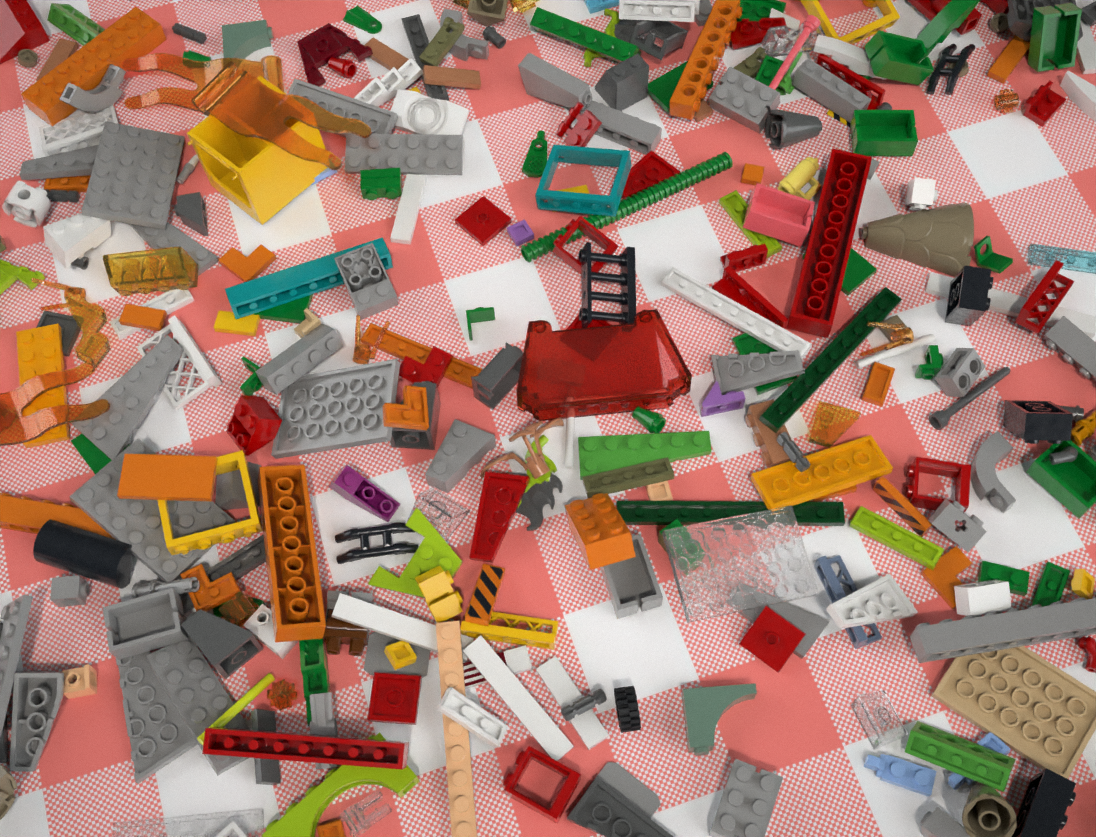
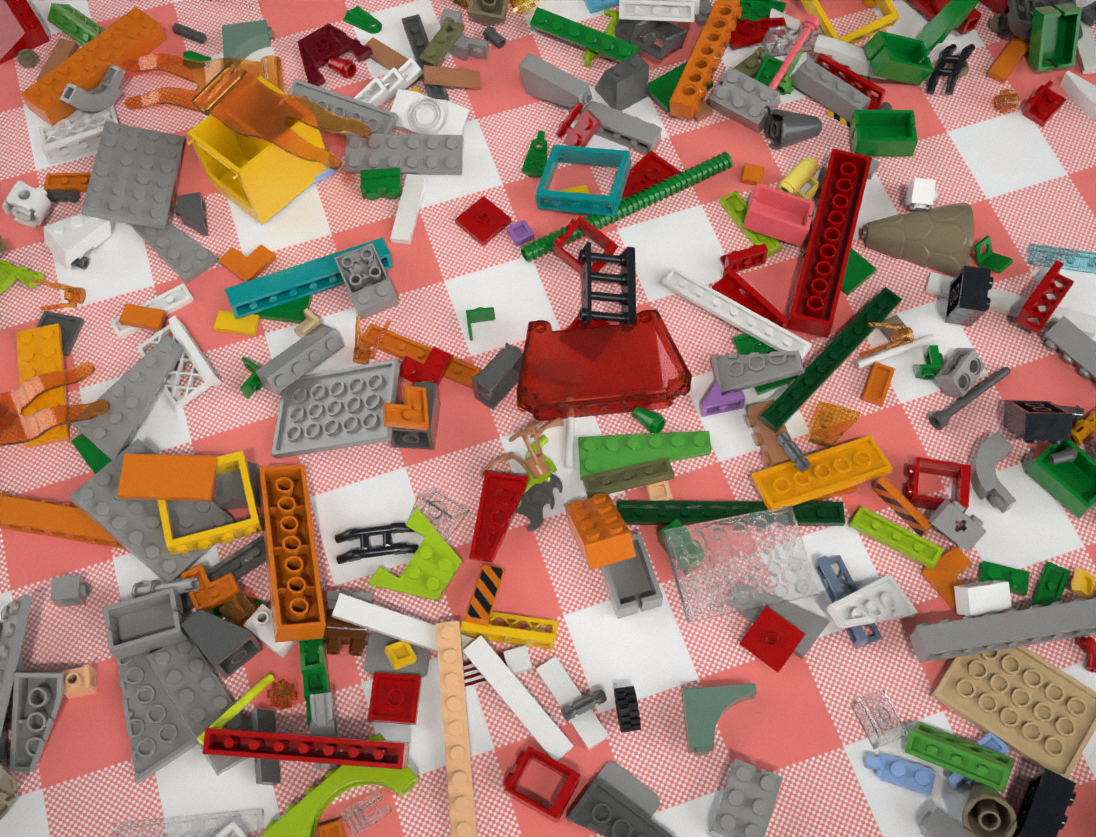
(65, 164): light grey wing -> none
(84, 553): black brick -> none
(90, 319): clear yellow arch -> none
(151, 271): clear yellow slope -> none
(187, 169): light grey piece -> none
(253, 424): red slope -> none
(363, 493): magenta slope -> none
(439, 594): yellow piece -> none
(458, 454): light grey wedge -> none
(472, 717): white tile -> none

